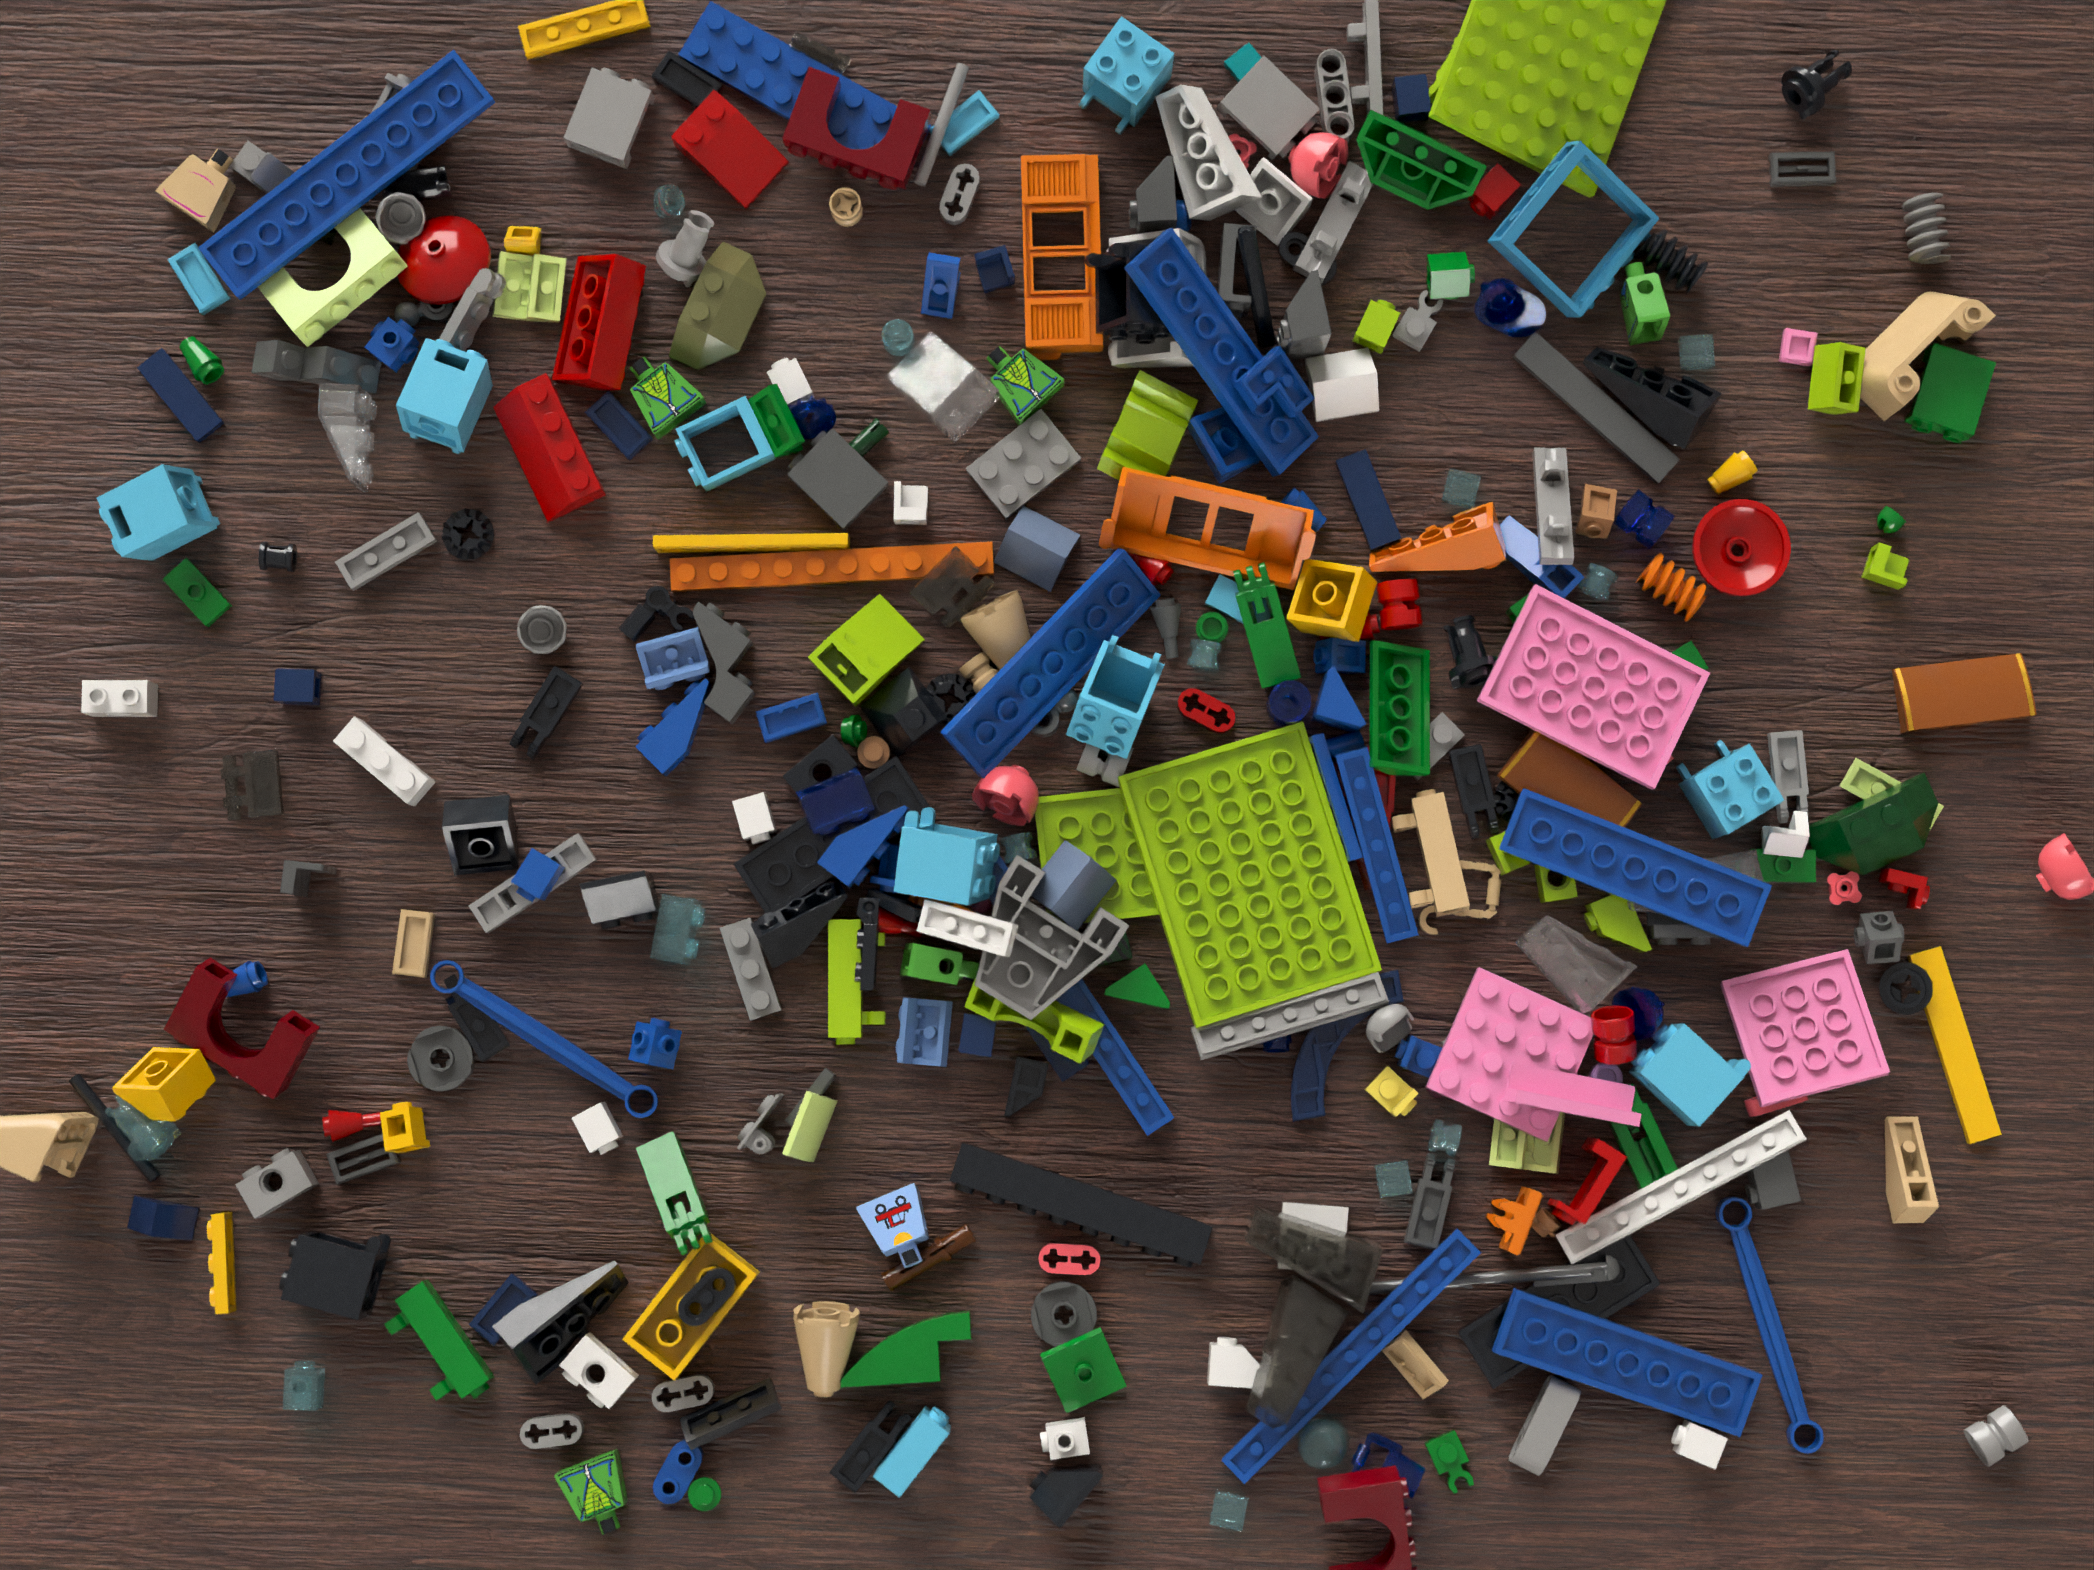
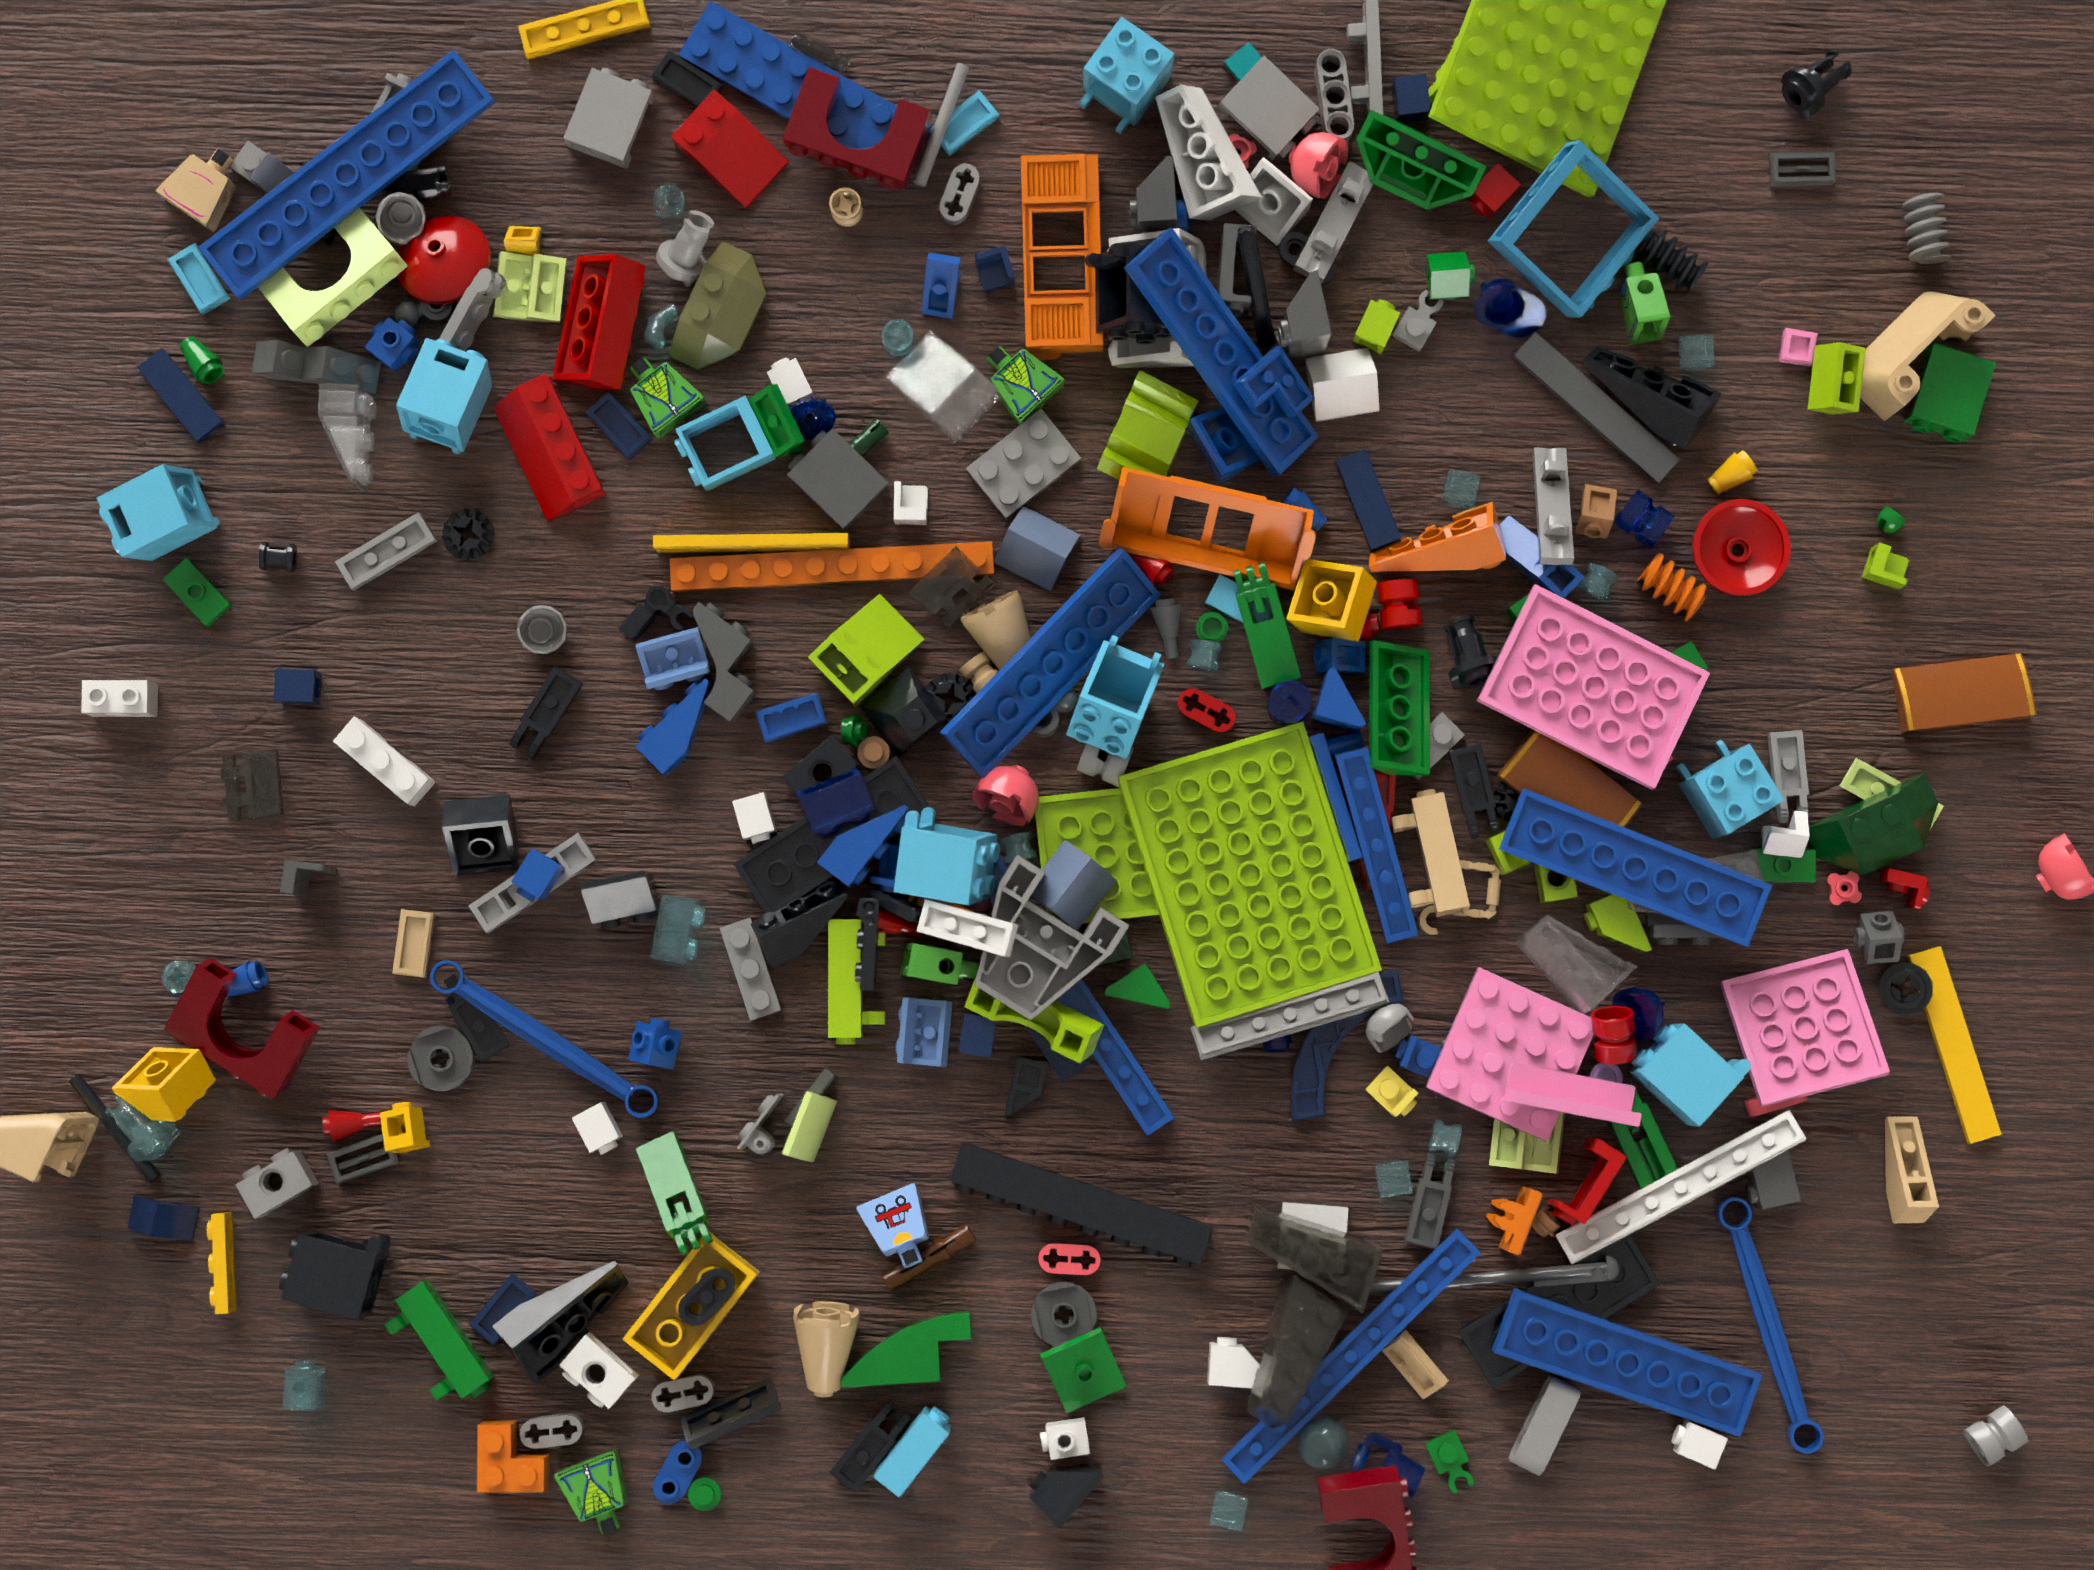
(170, 979): none -> clear light blue wheel
(501, 1467): none -> orange brick
(656, 326): none -> clear light blue arm

